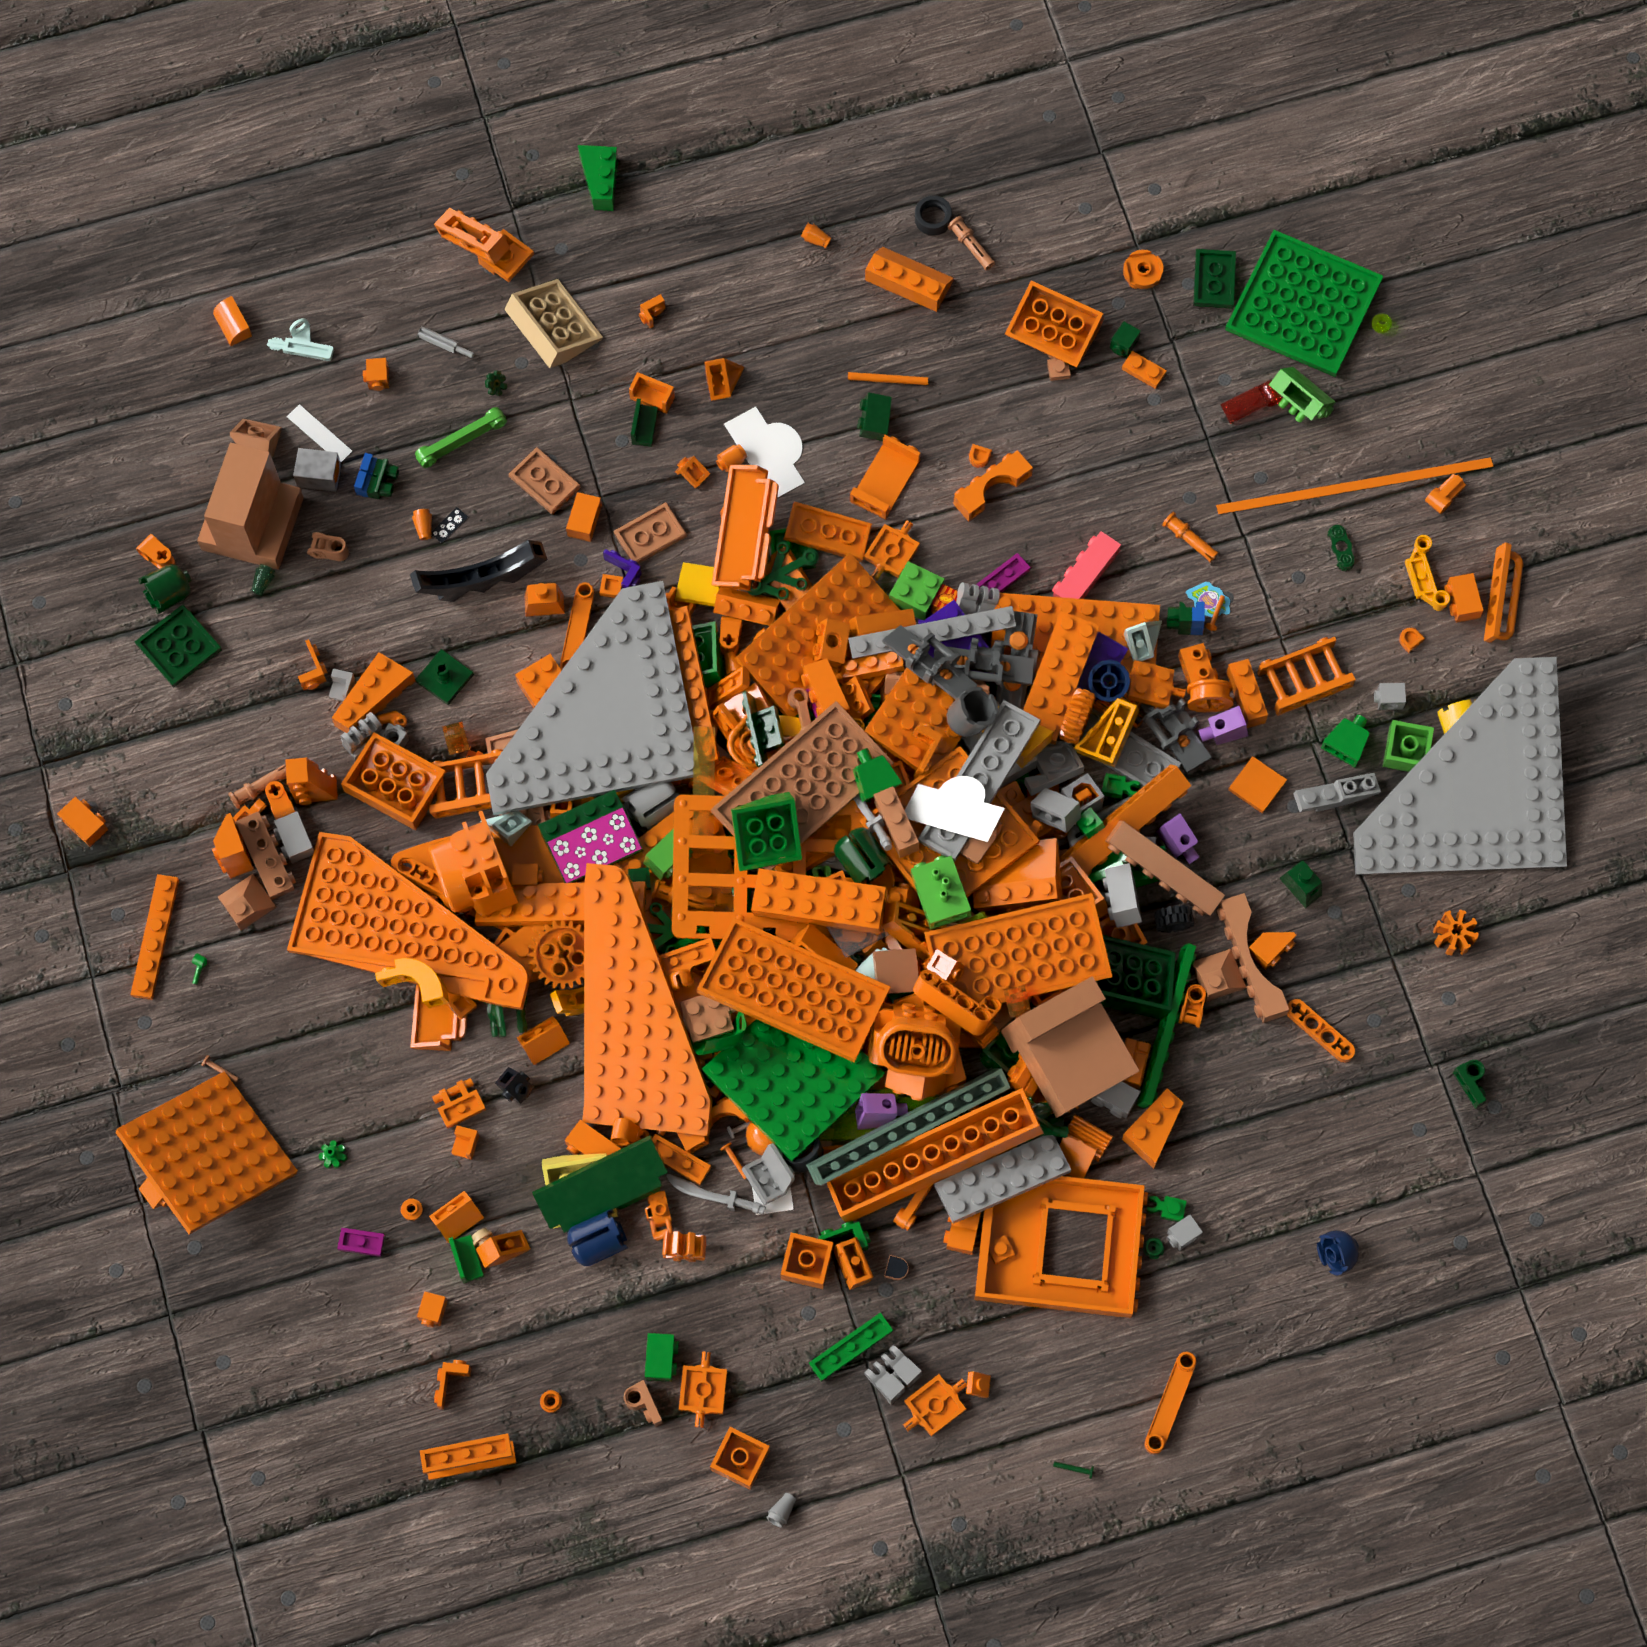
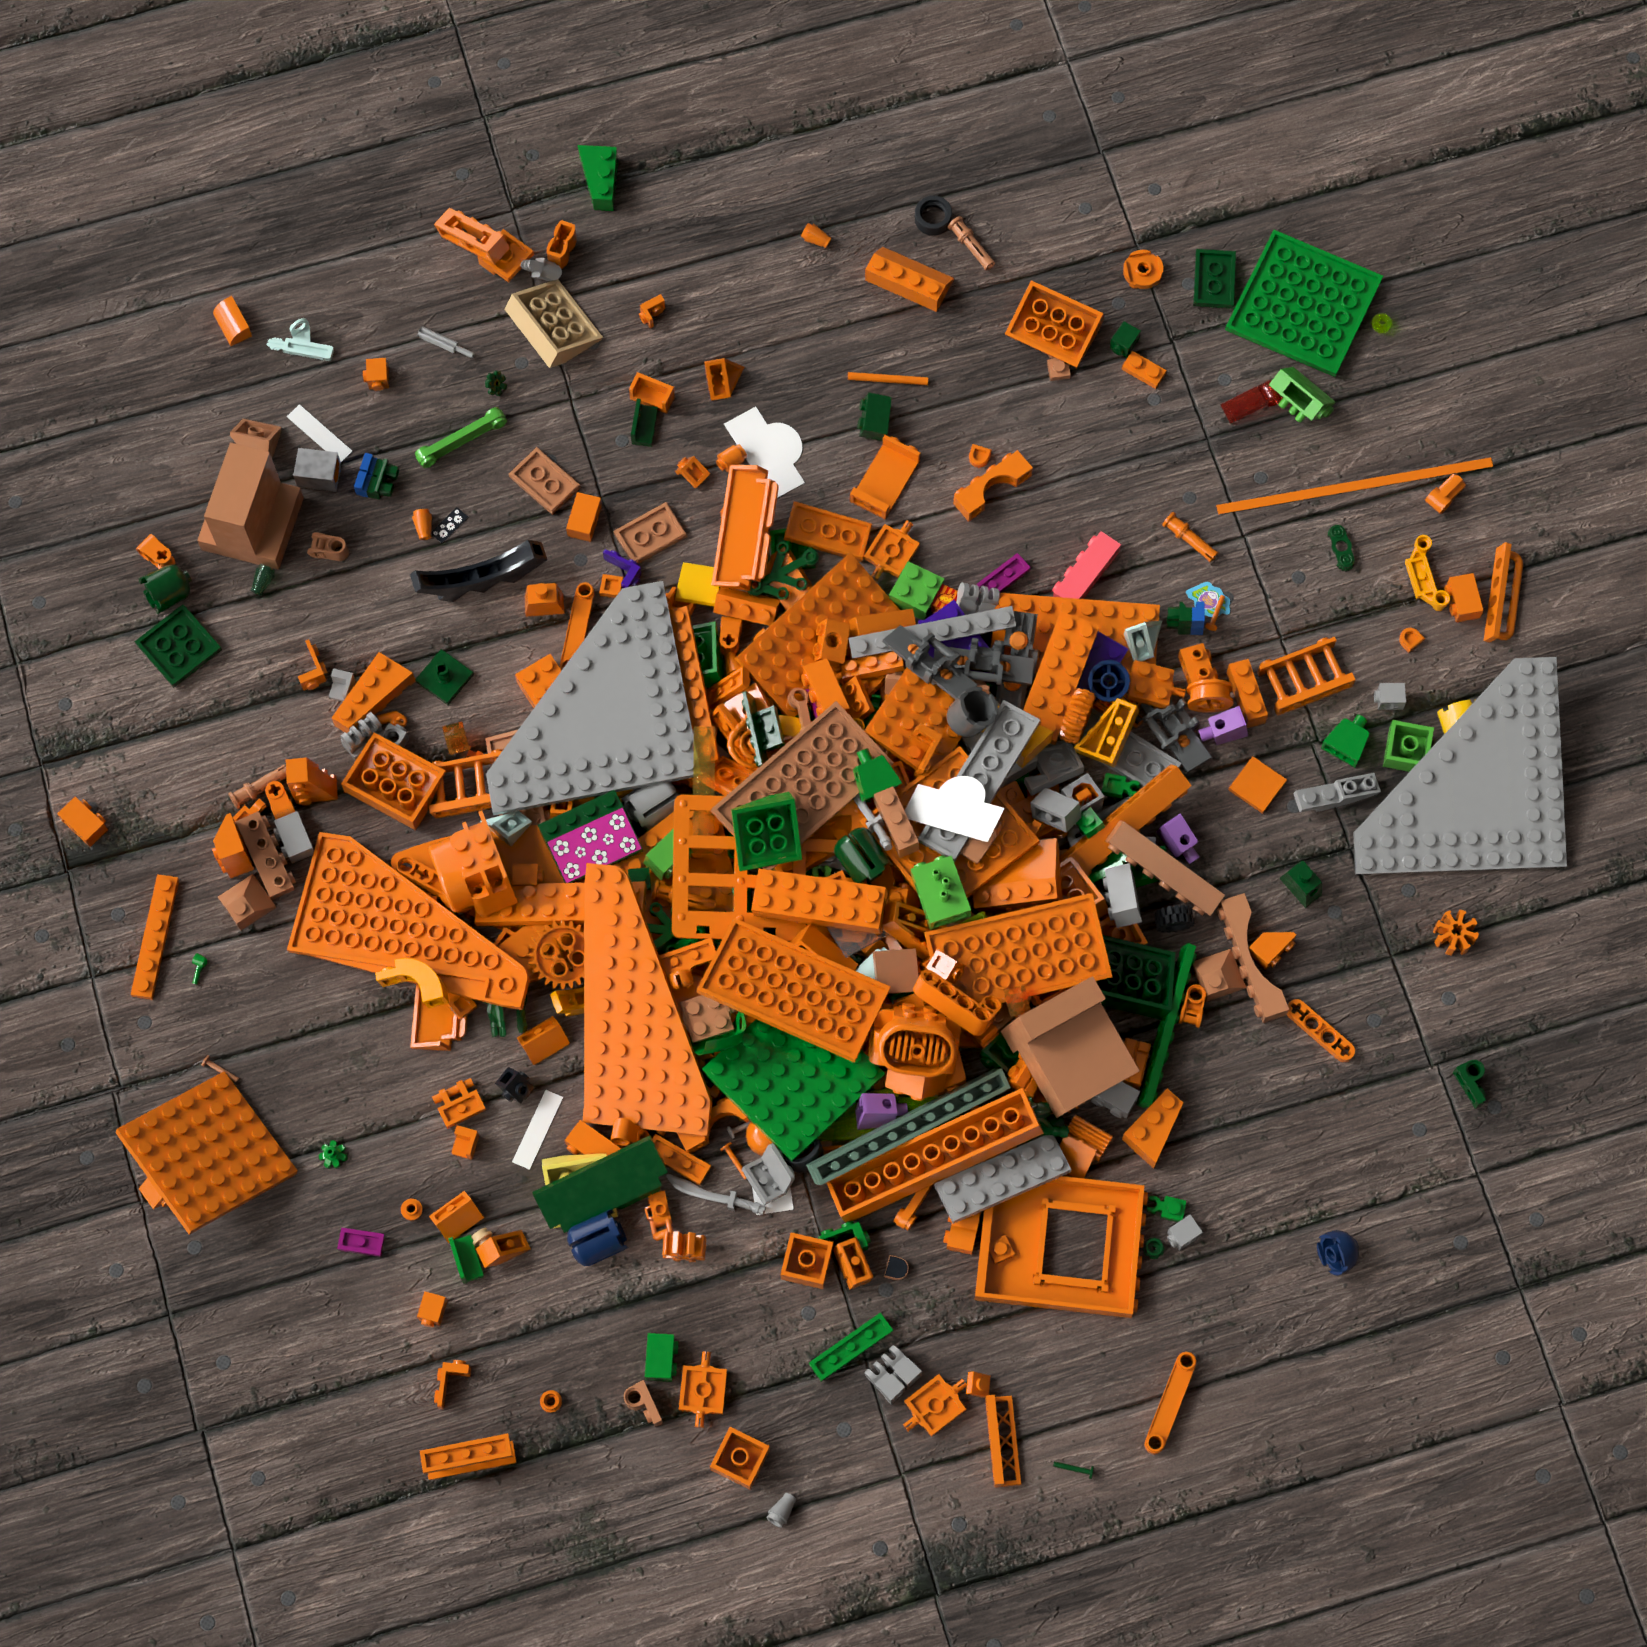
(537, 1129): none -> white sticker
(542, 269): none -> light grey arm
(562, 243): none -> orange brick
(994, 1437): none -> orange fence

